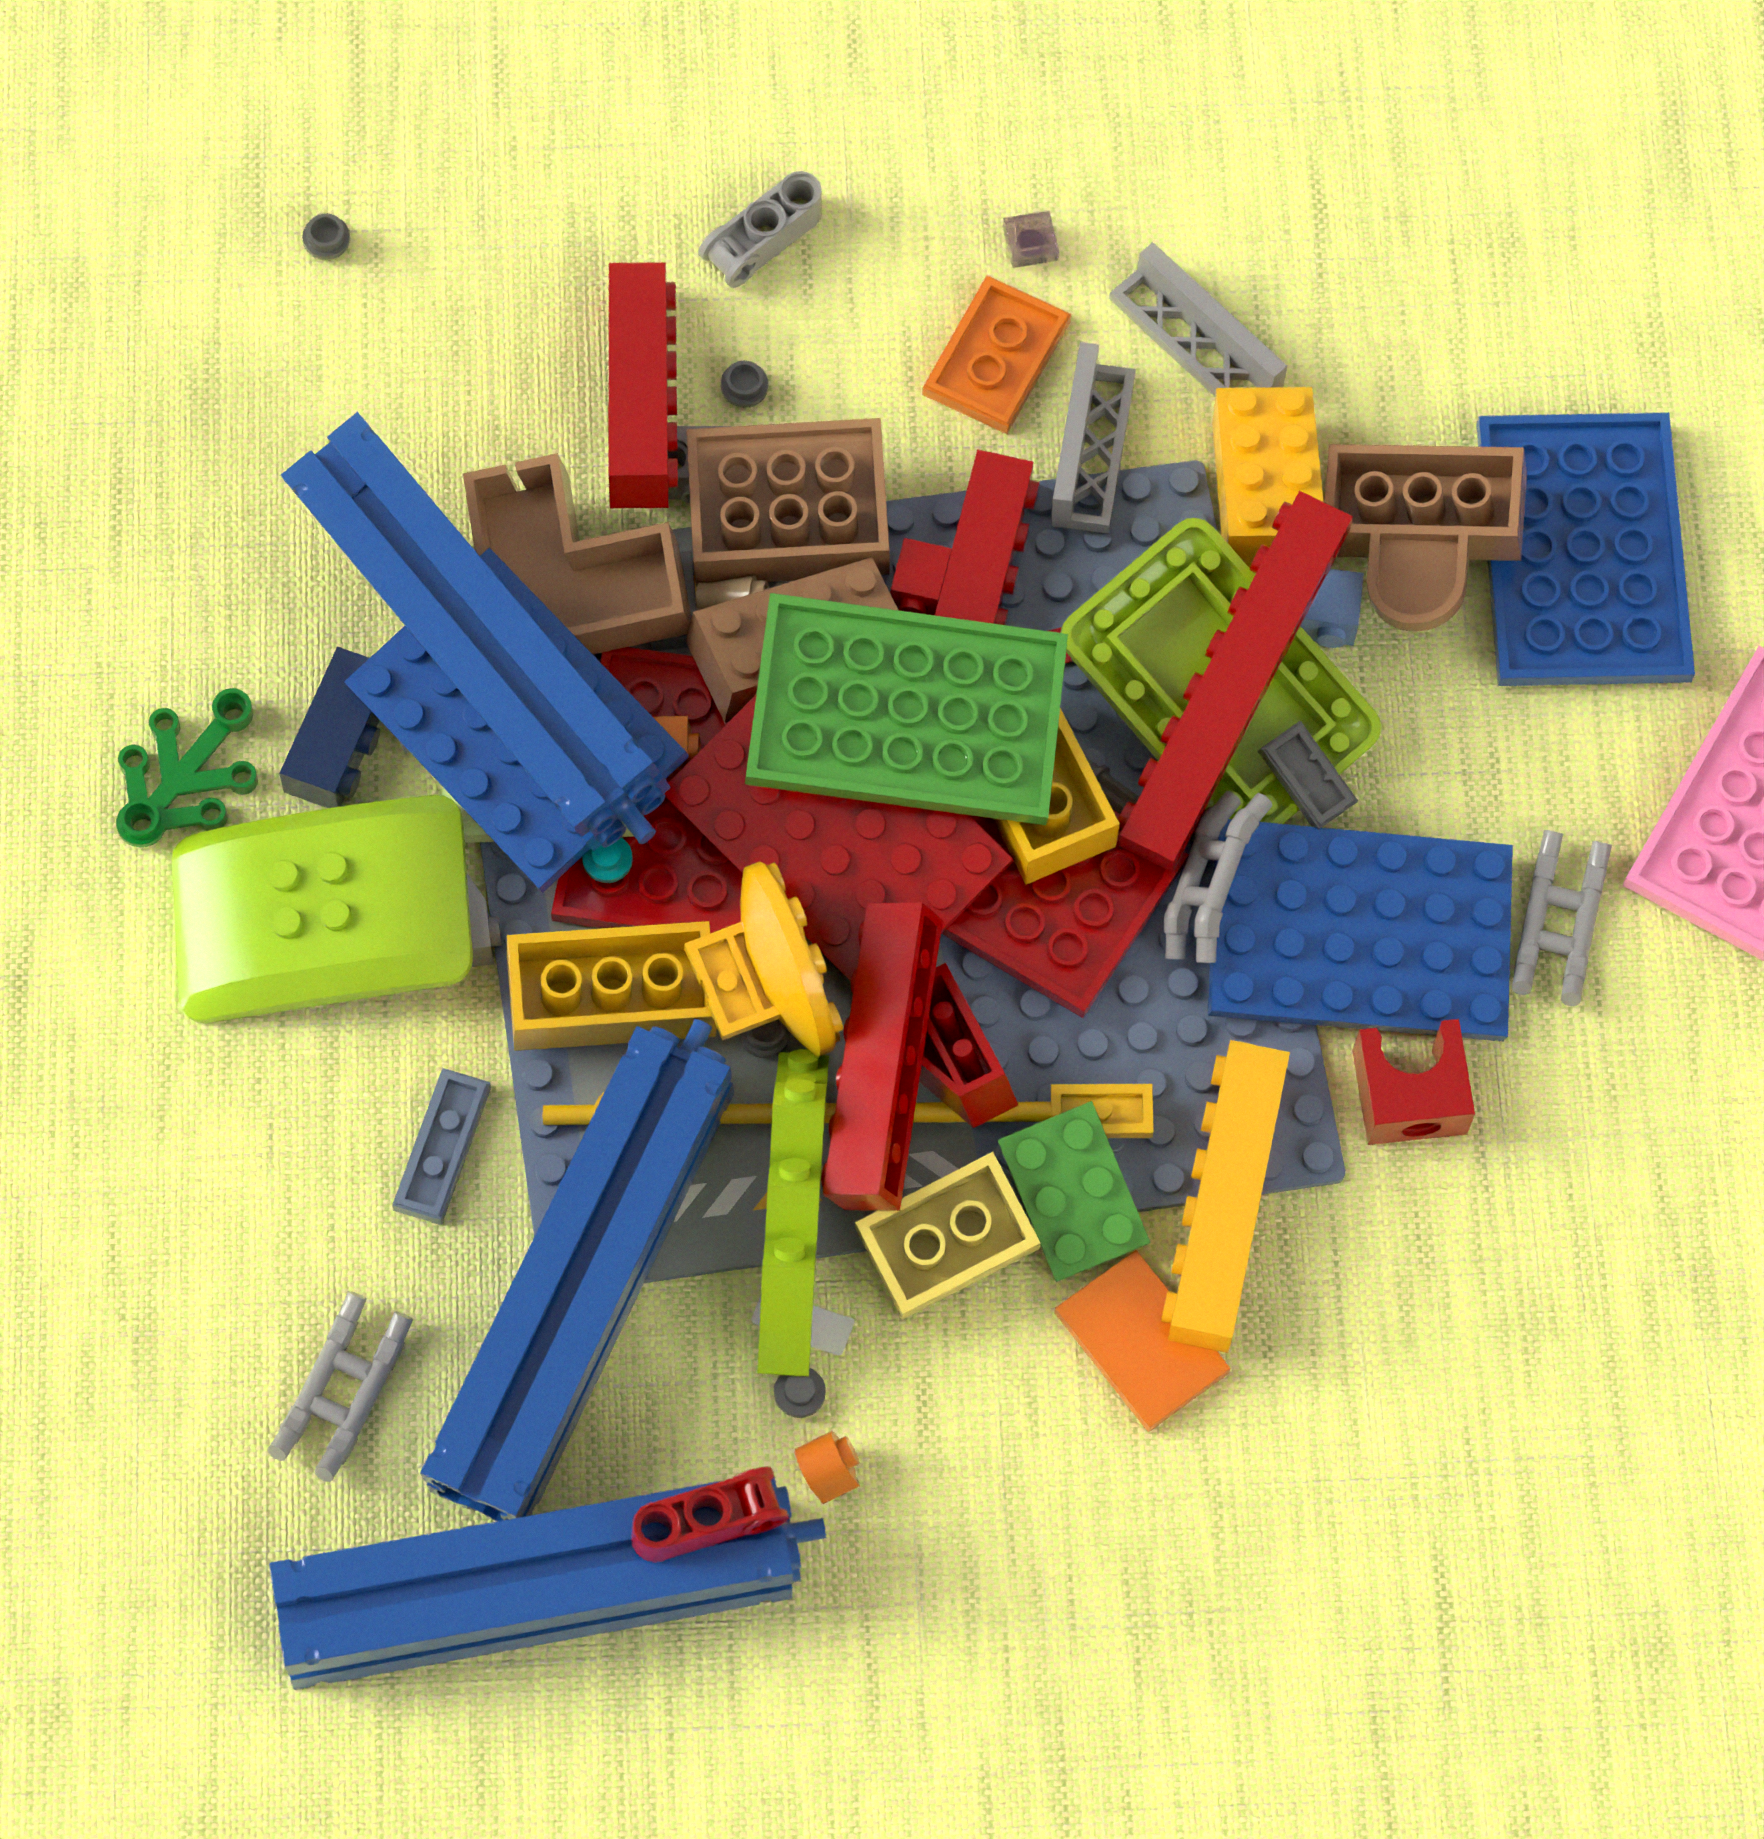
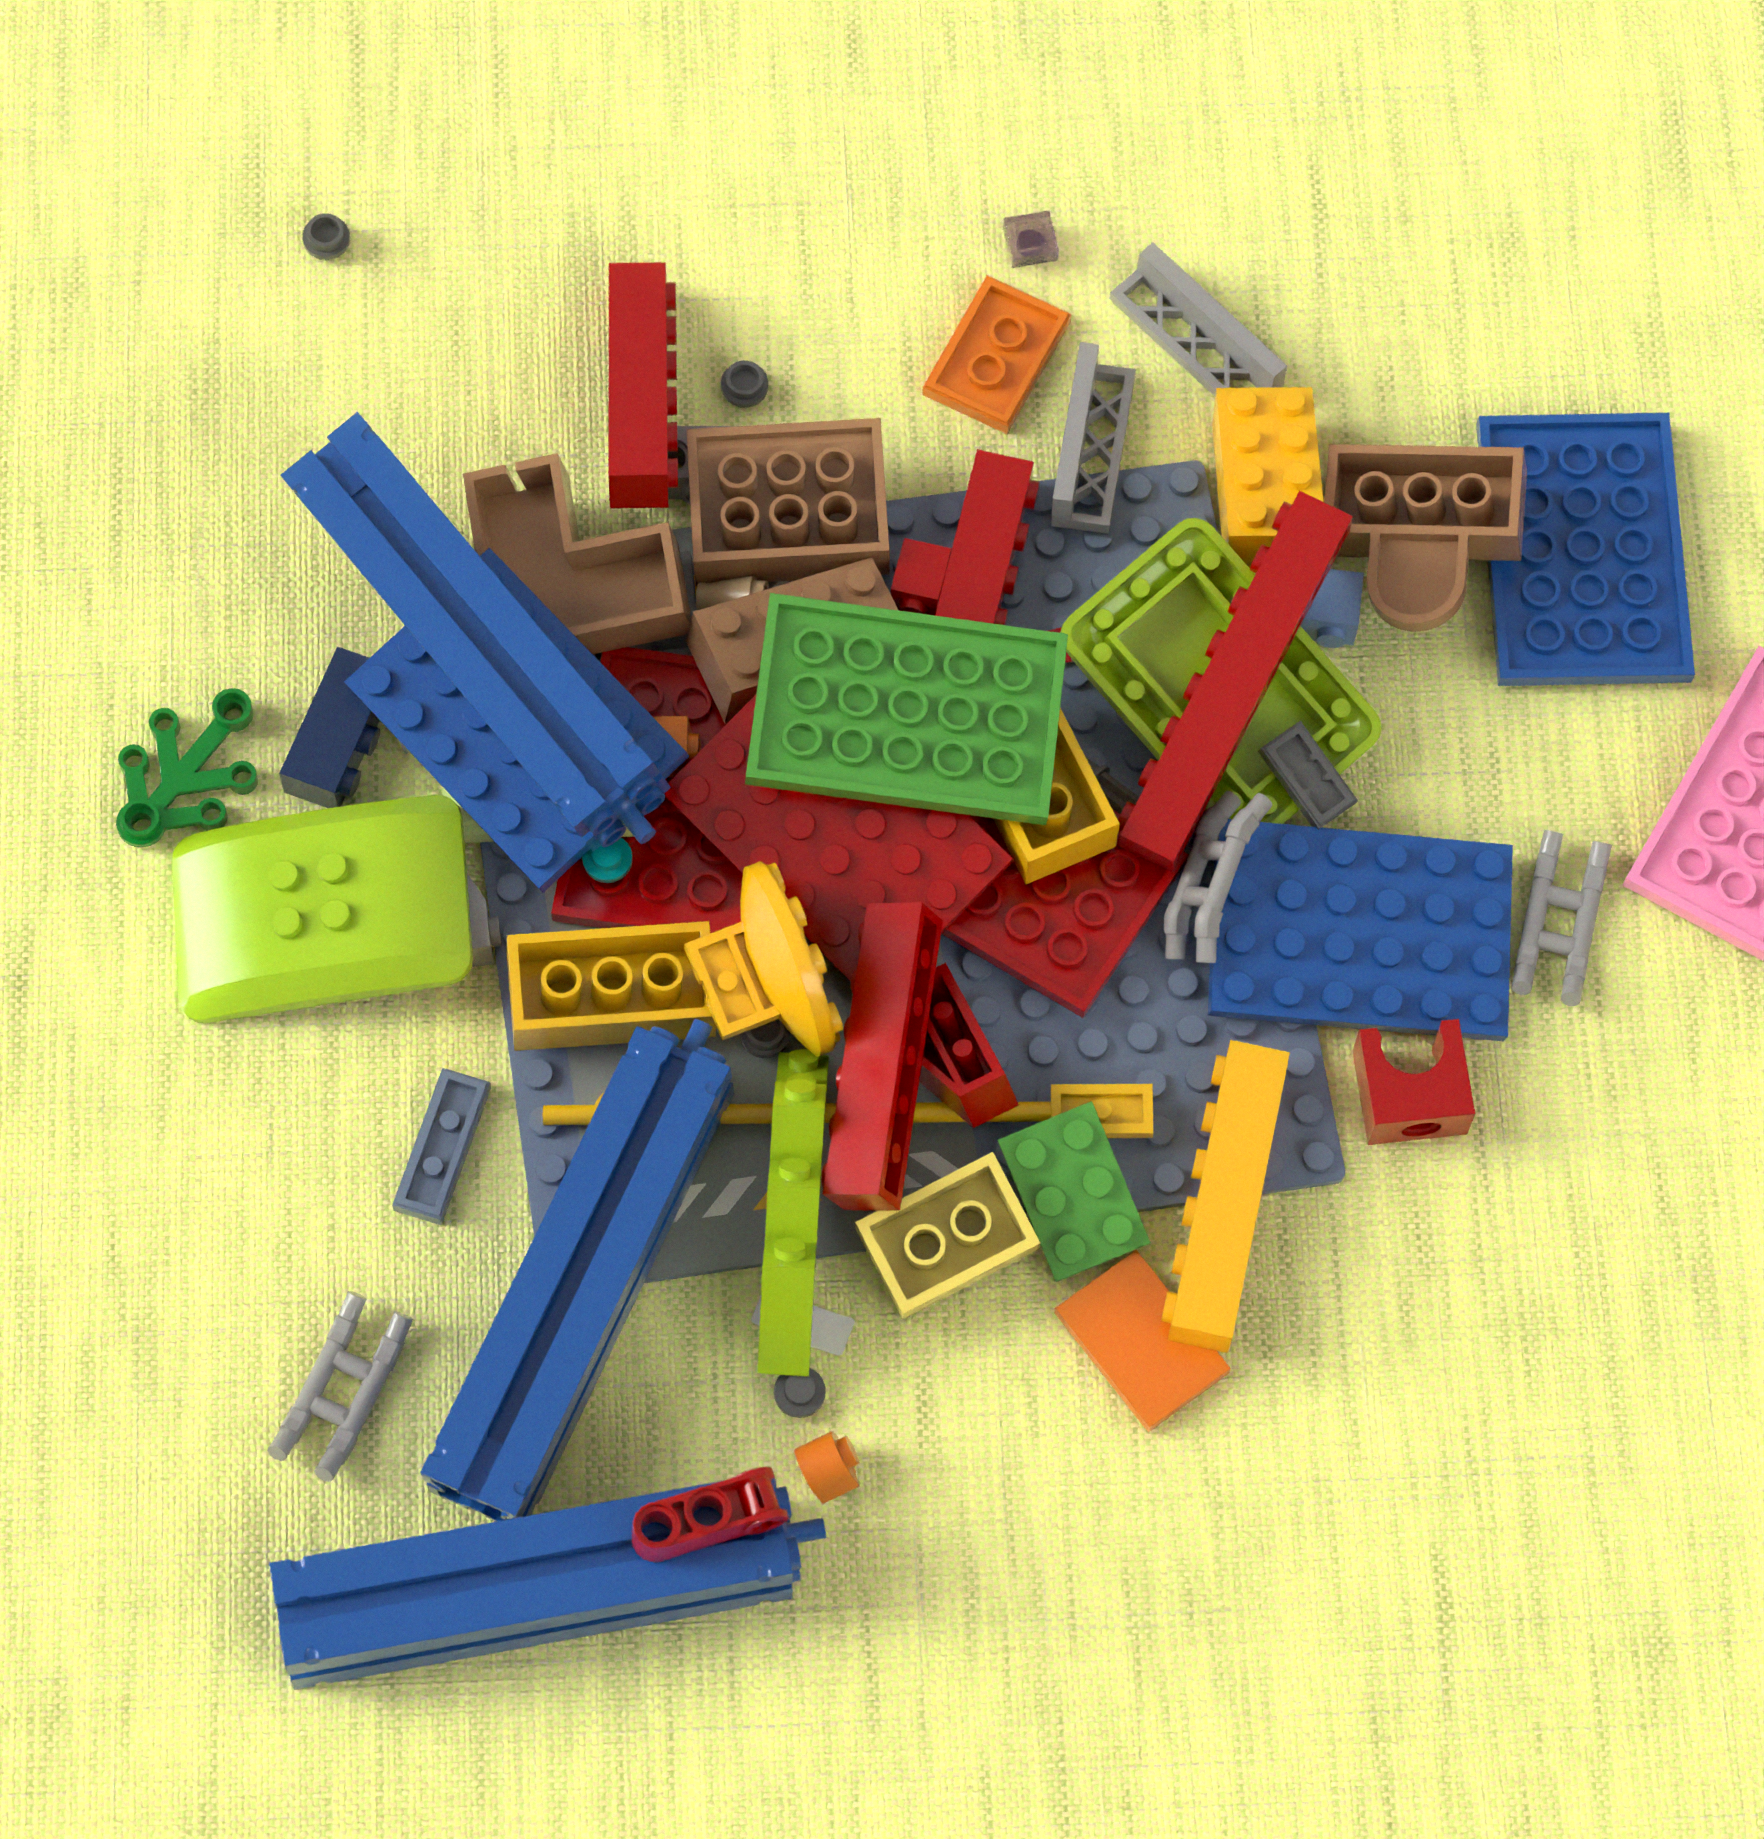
(742, 249): light grey piece -> none

